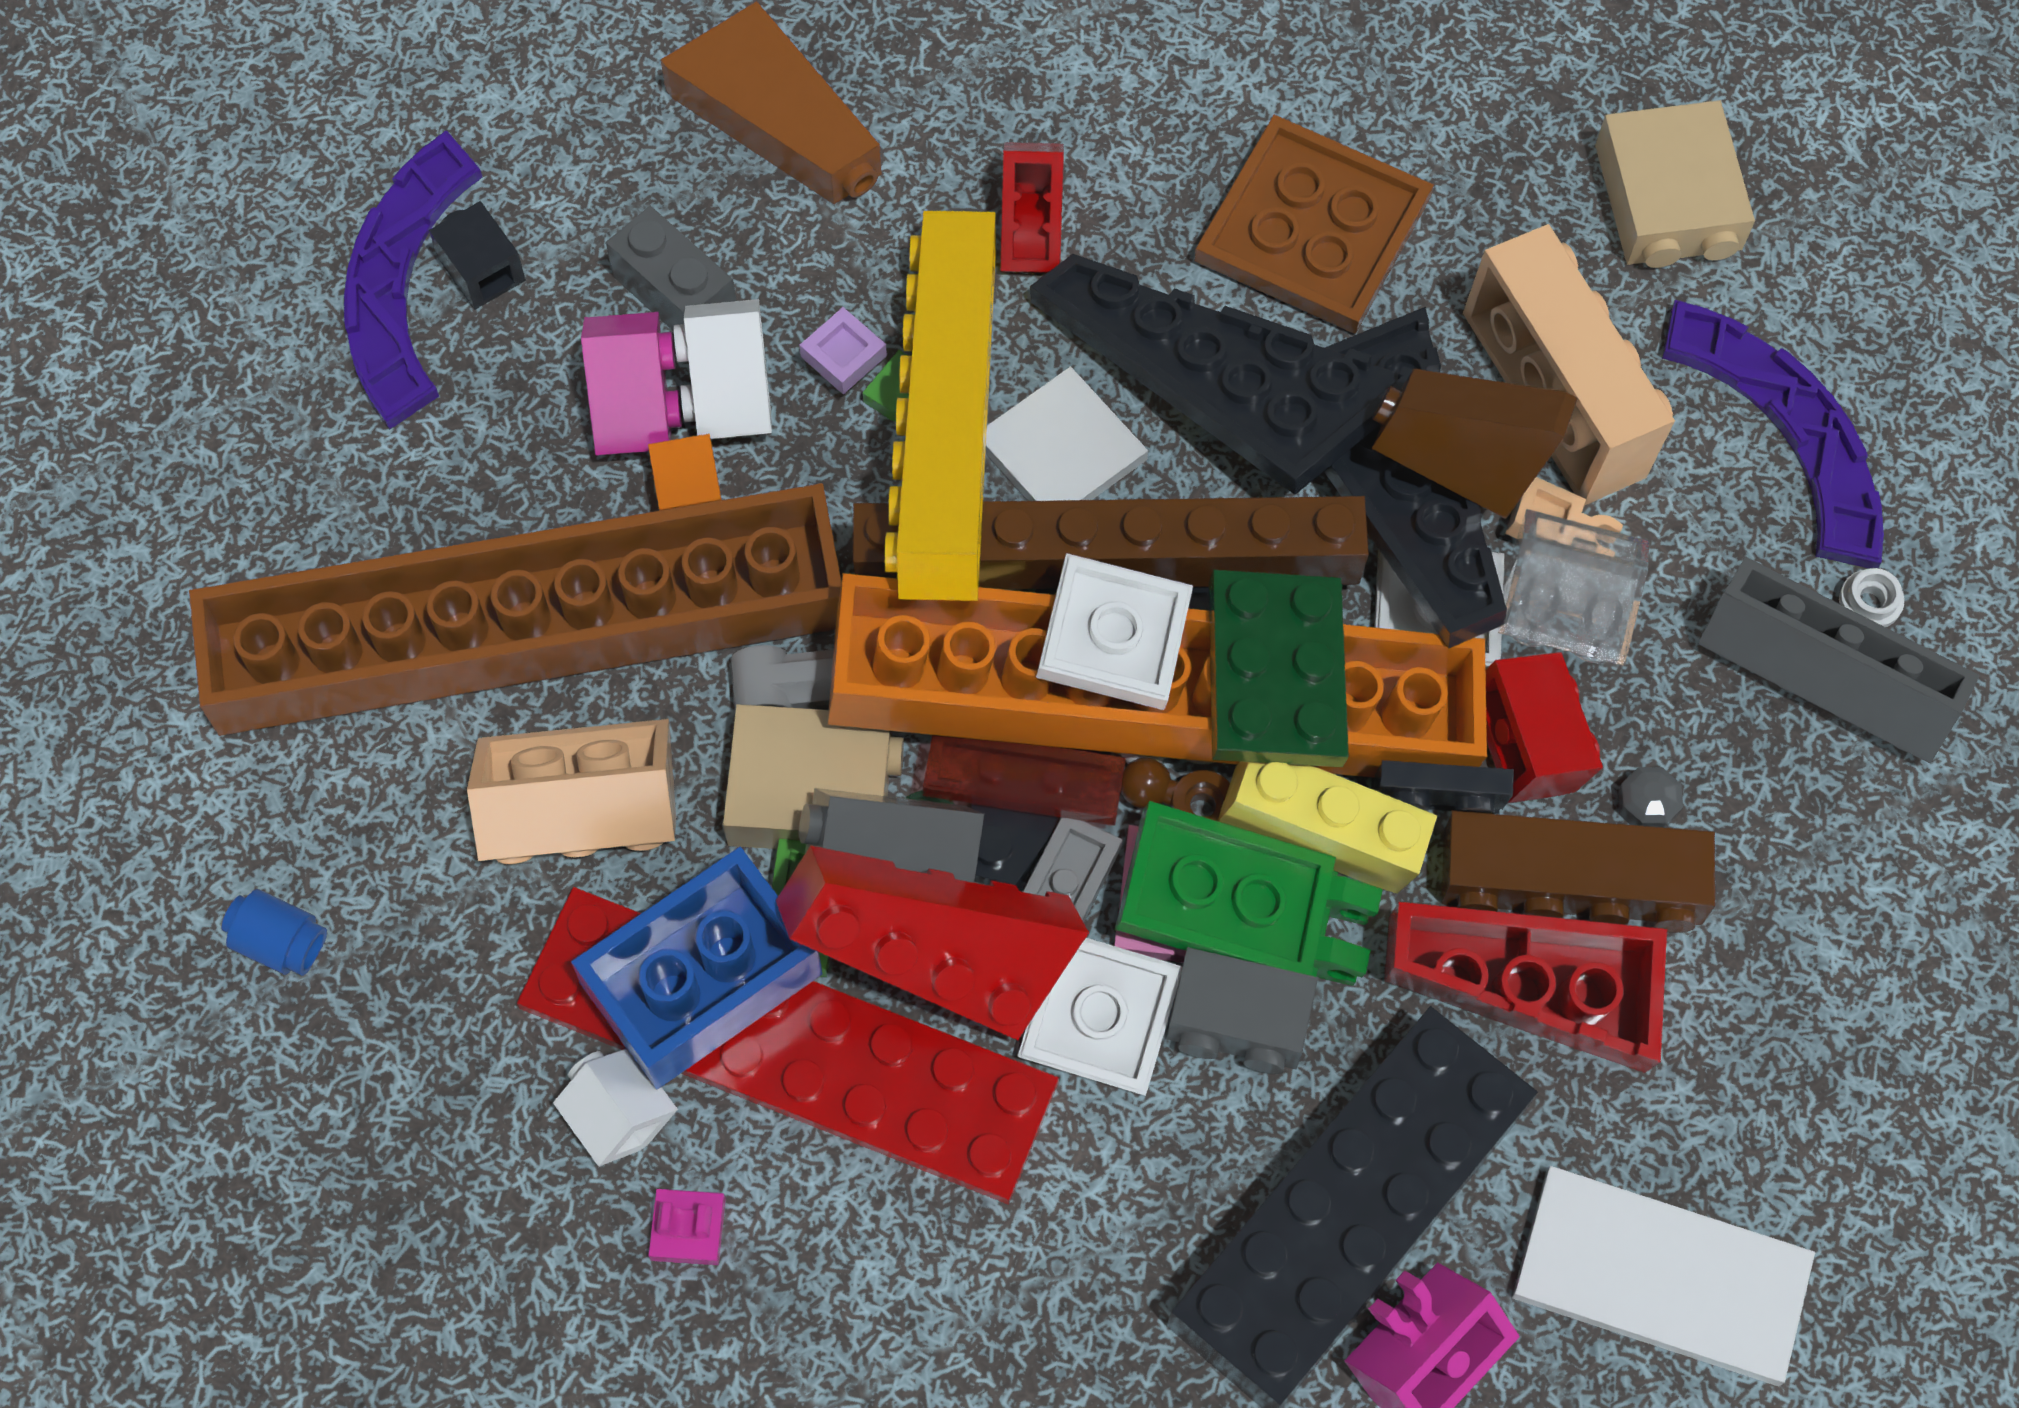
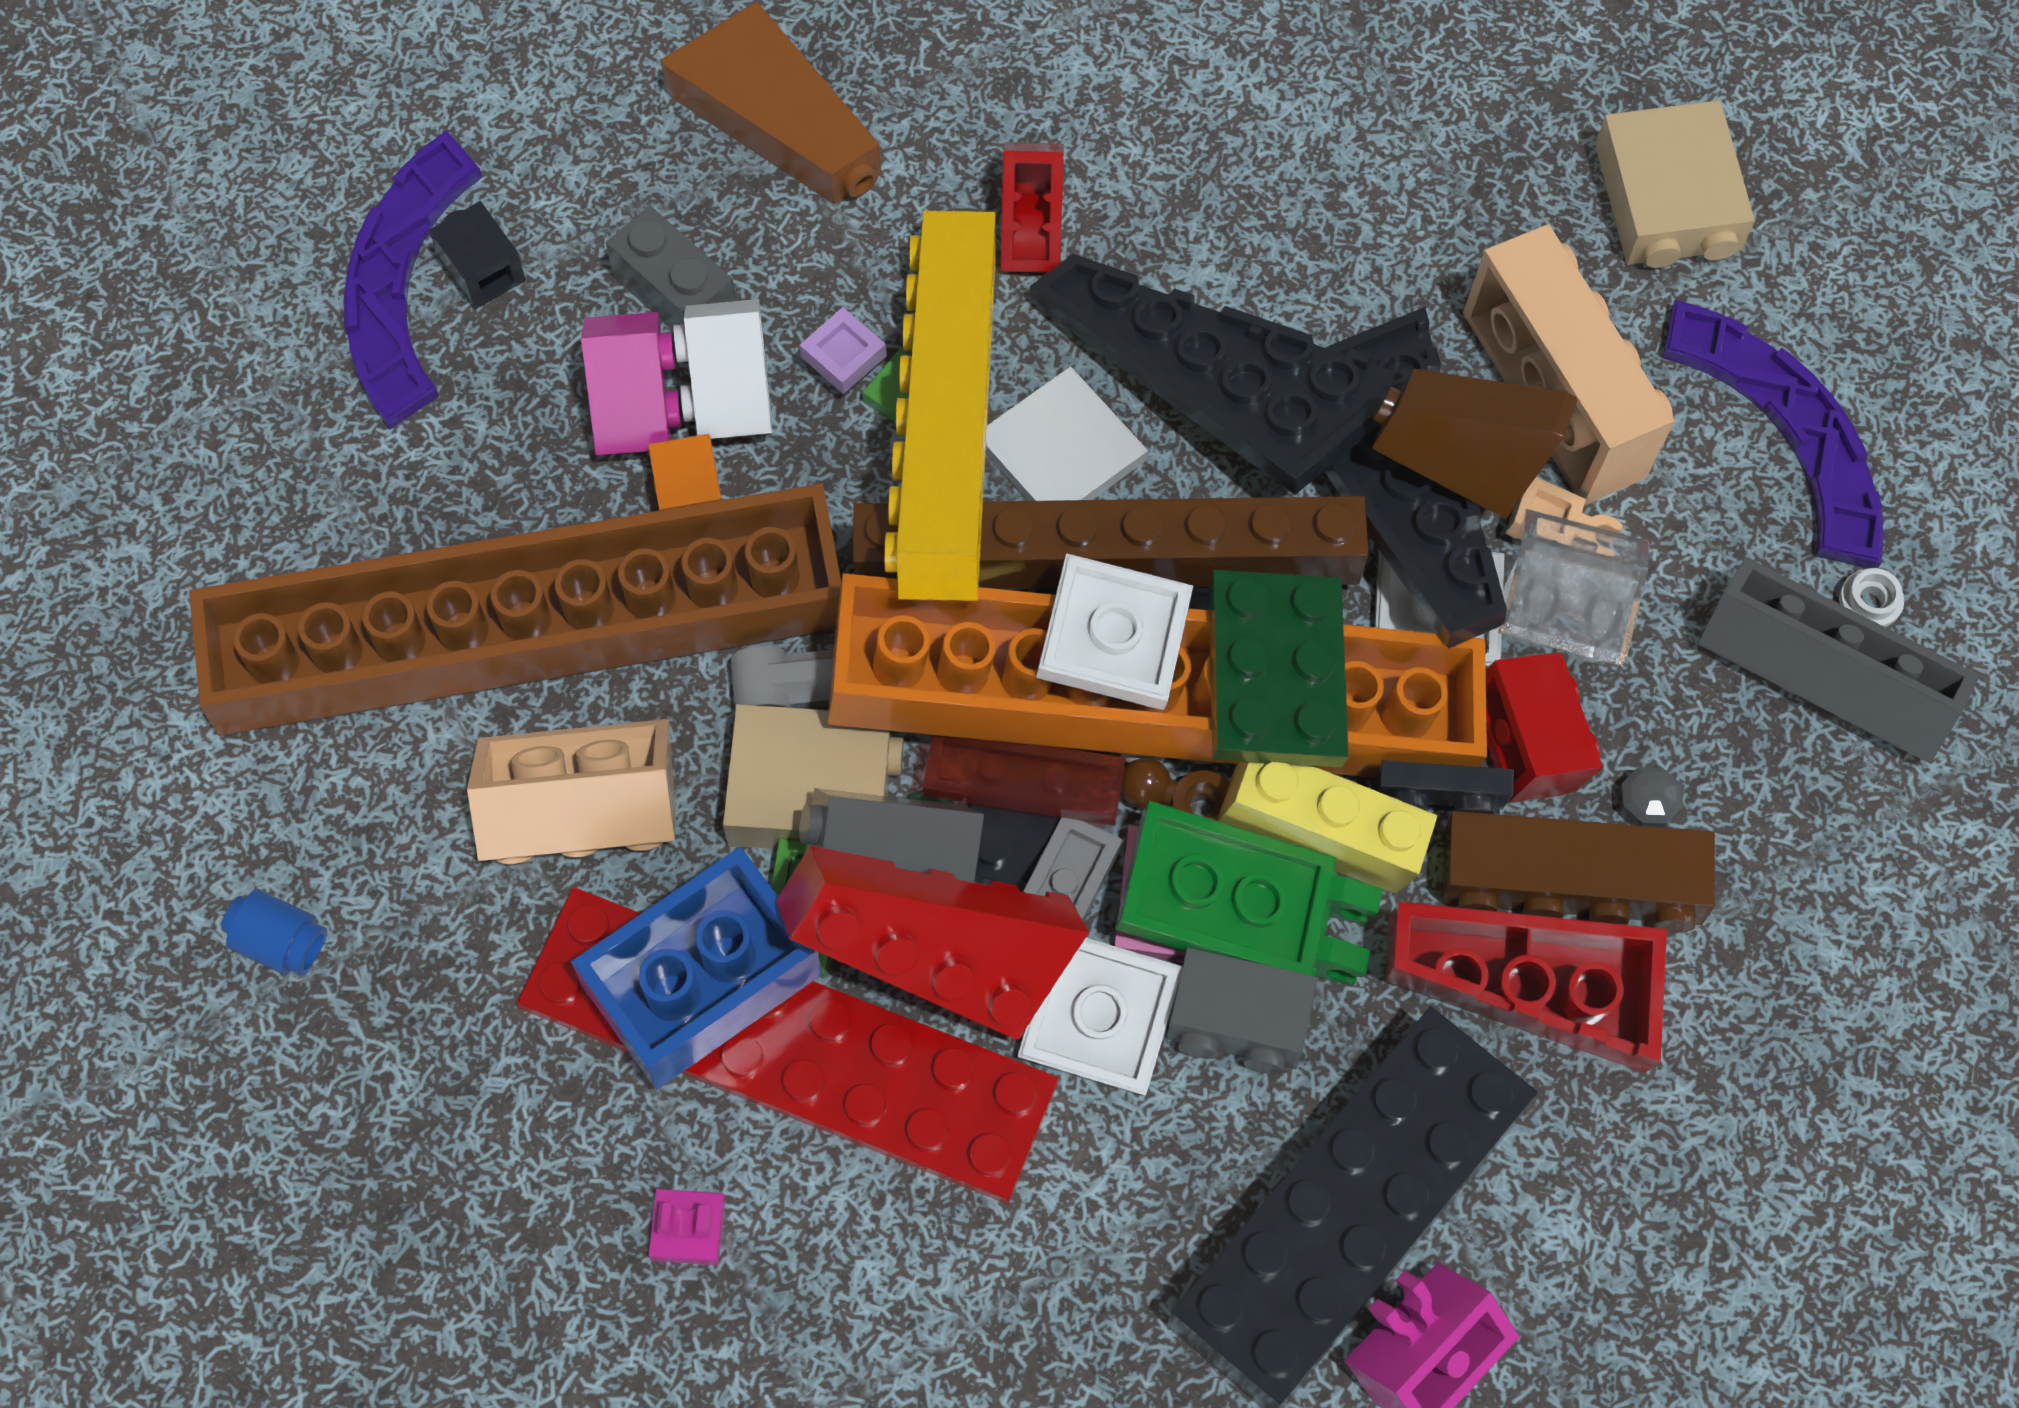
(613, 1106): white brick -> none
(1314, 223): dark orange plate -> none
(1664, 1276): white tile -> none

